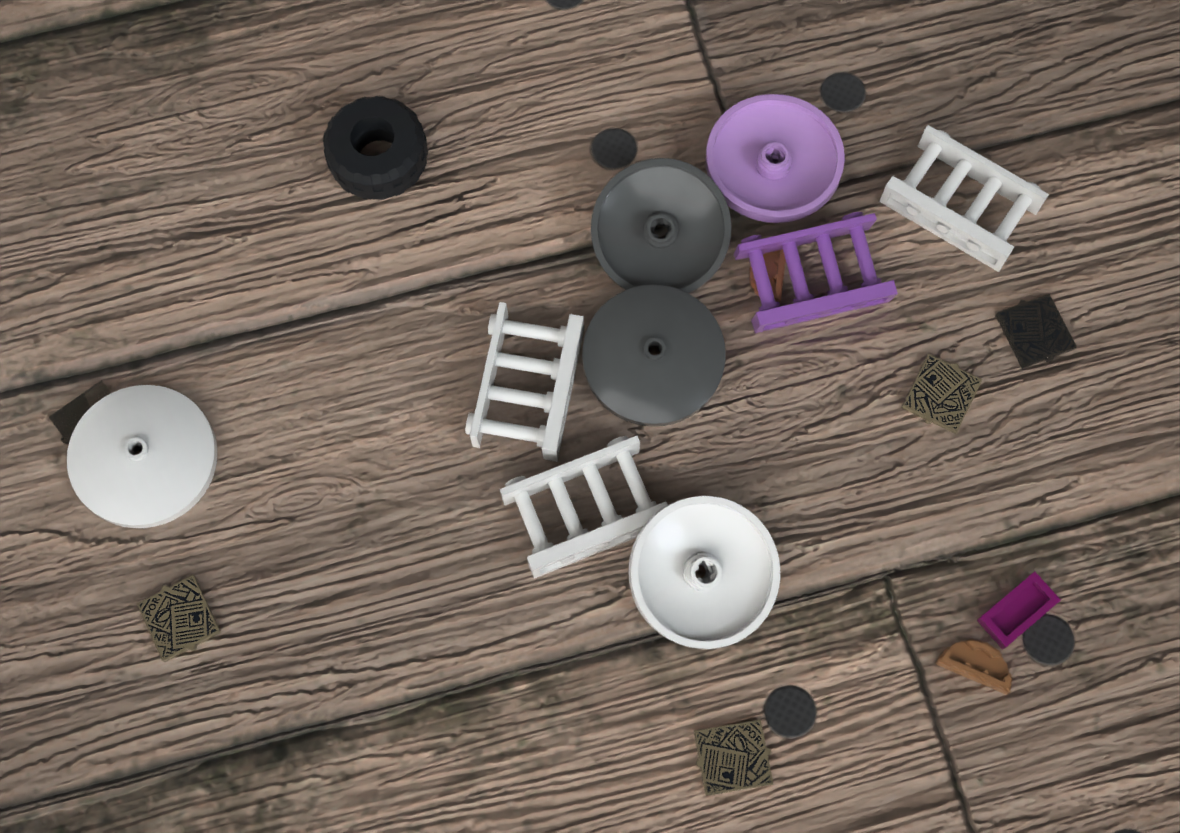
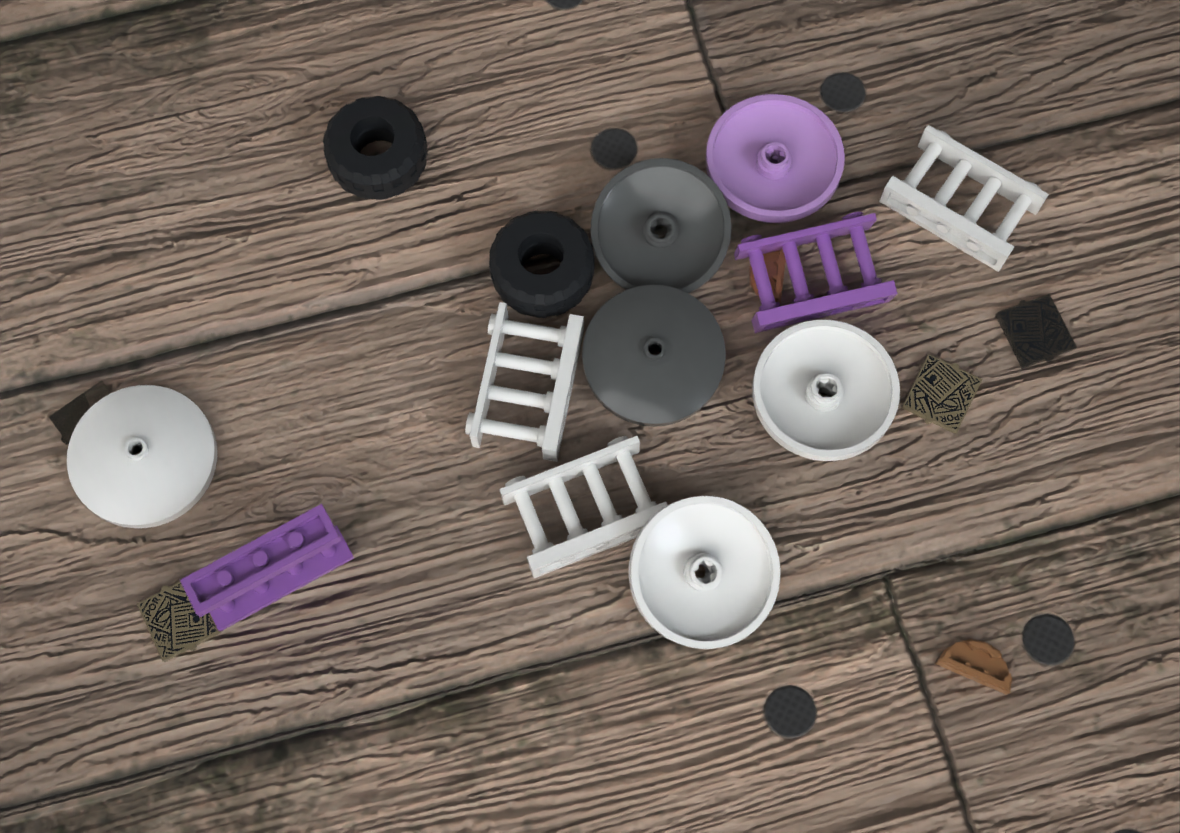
(267, 568): none -> medium lavender fence
(534, 235): none -> black tyre
(733, 757): dark tan piece -> none
(833, 361): none -> white dish
(1018, 610): magenta tile -> none

